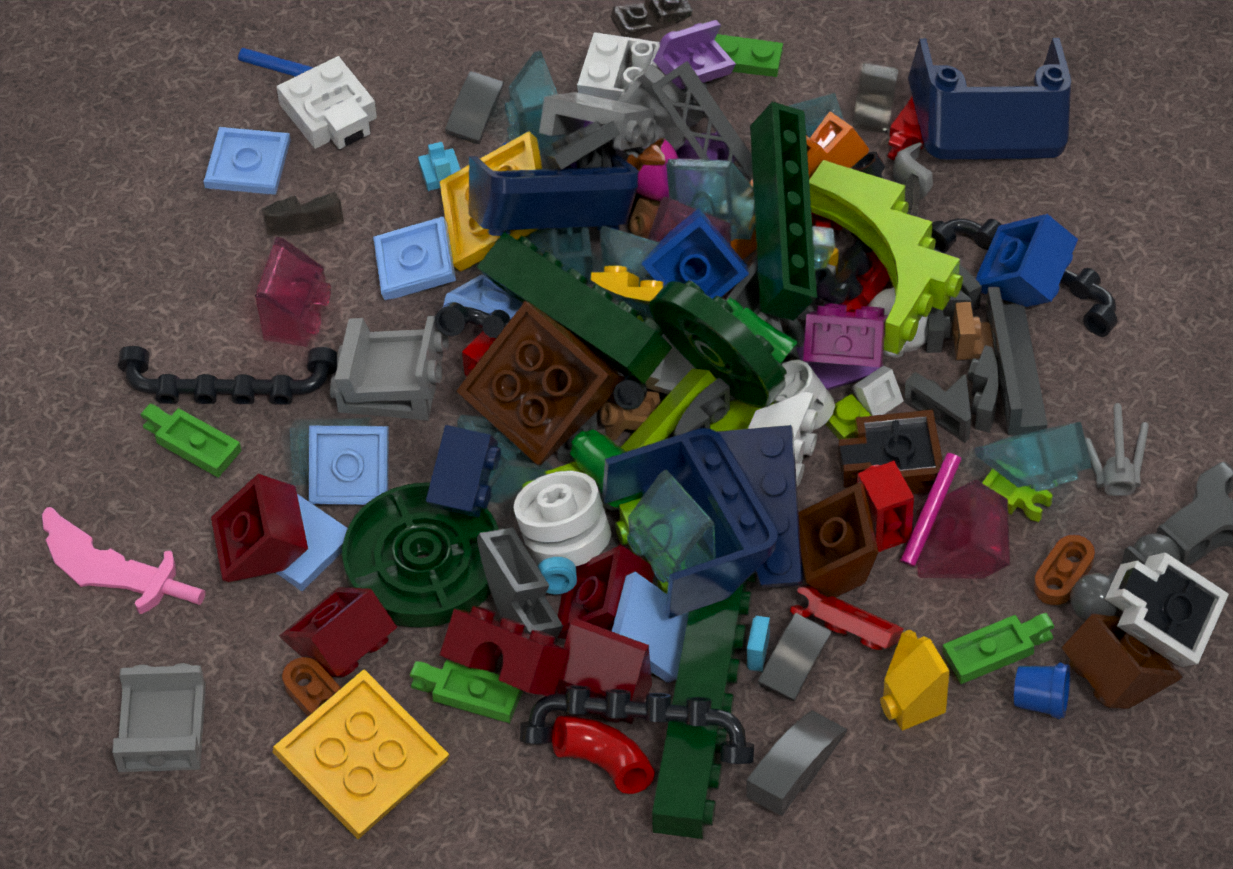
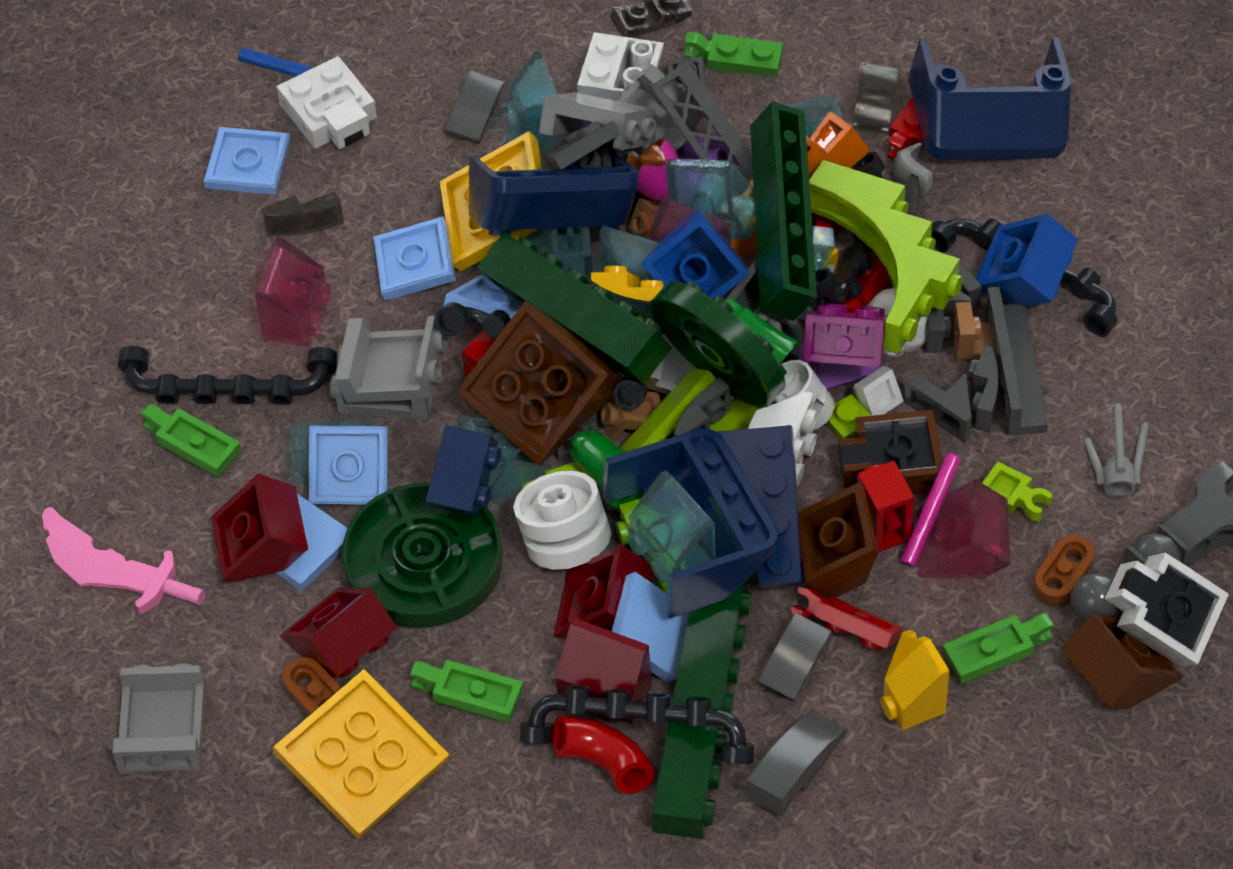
(437, 165): medium azure tile -> none
(517, 582): dark grey slope -> none
(529, 660): dark red arch -> none
(559, 574): medium azure tile -> none
(696, 47): medium lavender bracket -> none
(758, 643): medium azure tile -> none
(1039, 456): clear light blue slope -> none
(1043, 689): blue piece -> none

